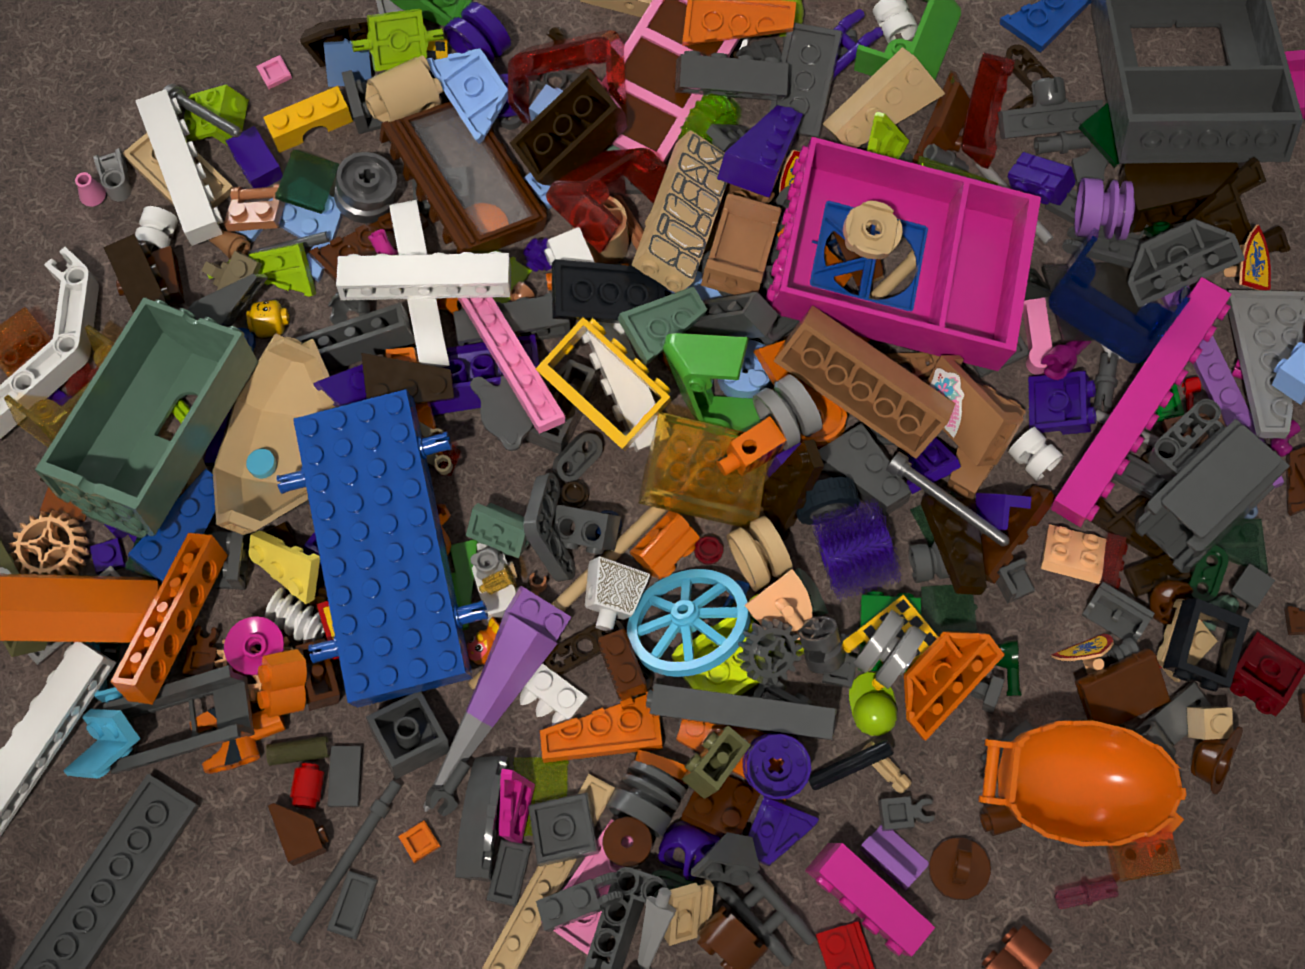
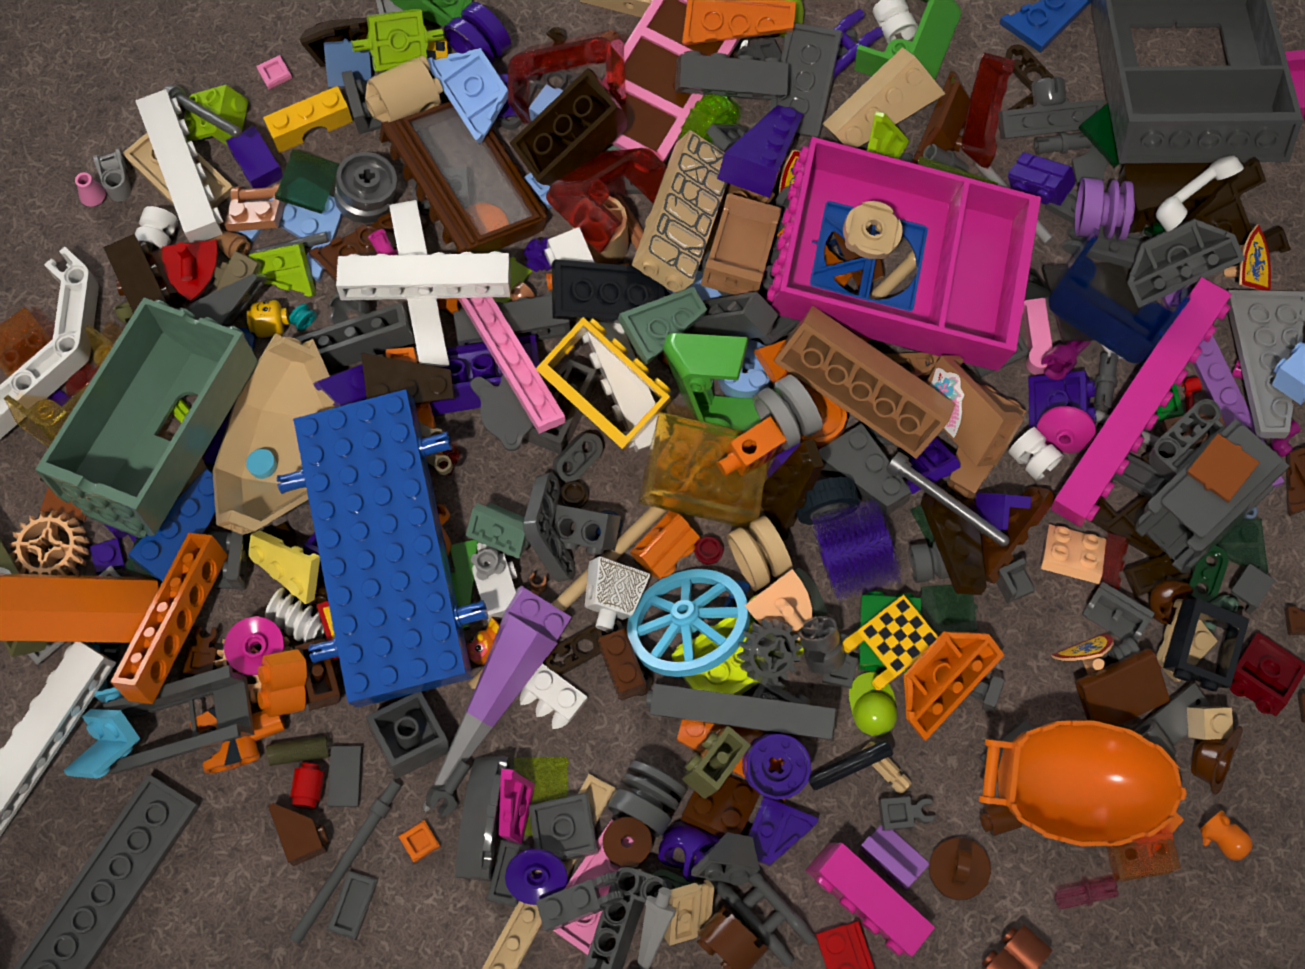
(123, 312): none -> olive hinge
(190, 266): none -> red shield
(302, 317): none -> teal bush
(498, 581): clear yellow piece -> none
(530, 886): none -> dark purple dish
(603, 733): orange wing -> none
(671, 767): orange beam -> none
(893, 651): light grey wheel -> none
(1011, 663): dark green bar -> none
(1067, 421): none -> dark pink dish
(1172, 210): none -> white piece
(1223, 467): none -> dark orange piece
(1229, 837): none -> orange animal

